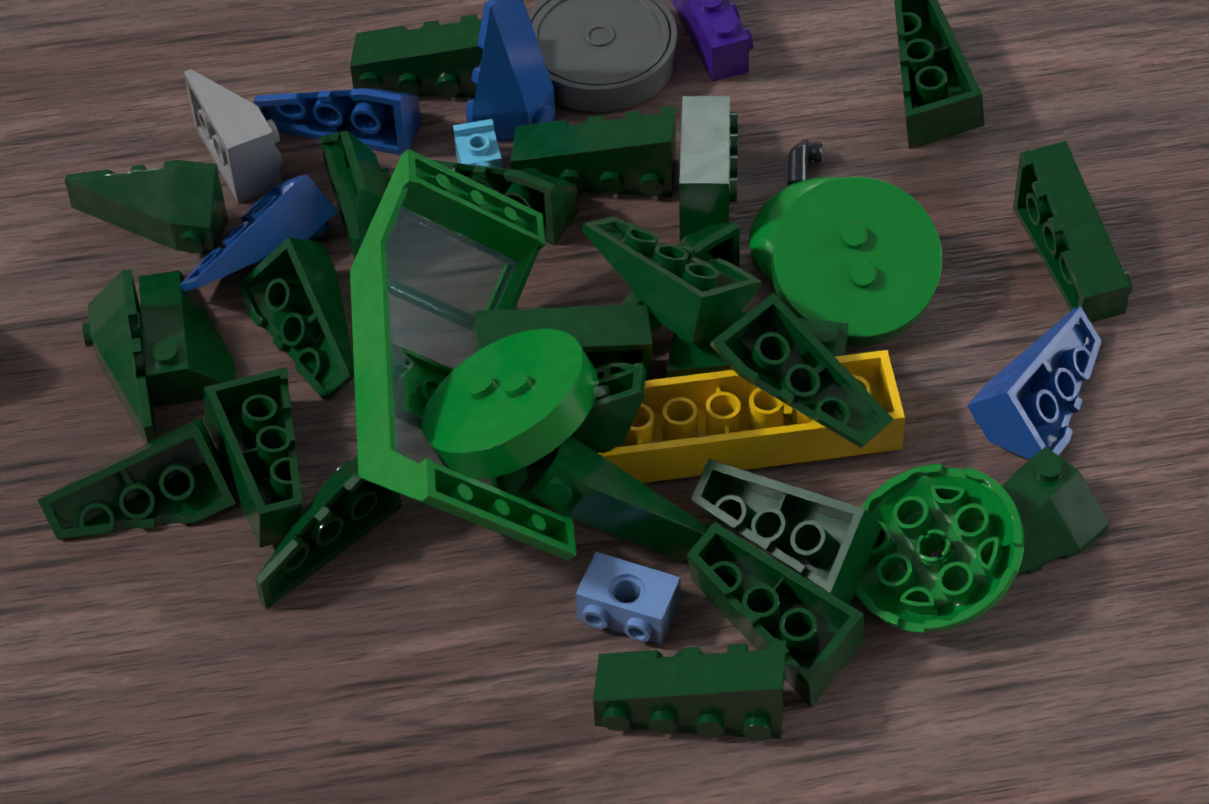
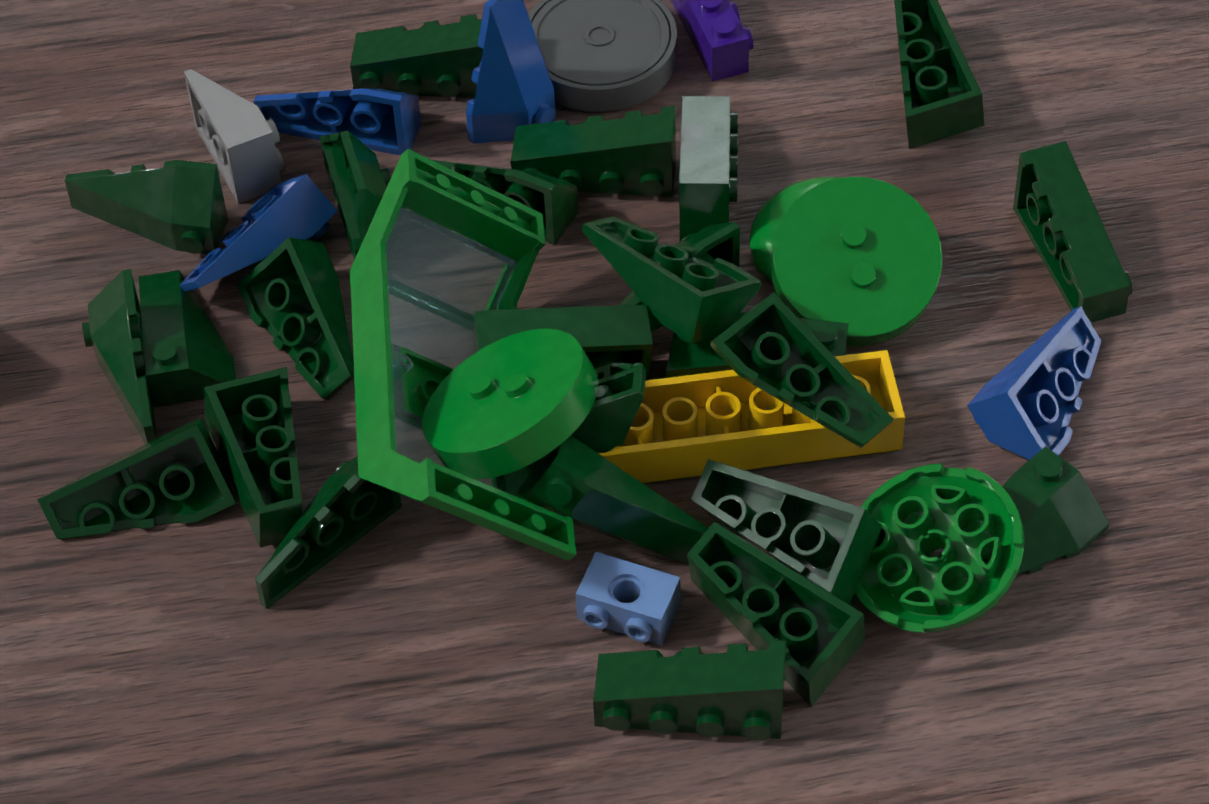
(477, 144): medium azure brick -> none
(799, 158): black arm -> none

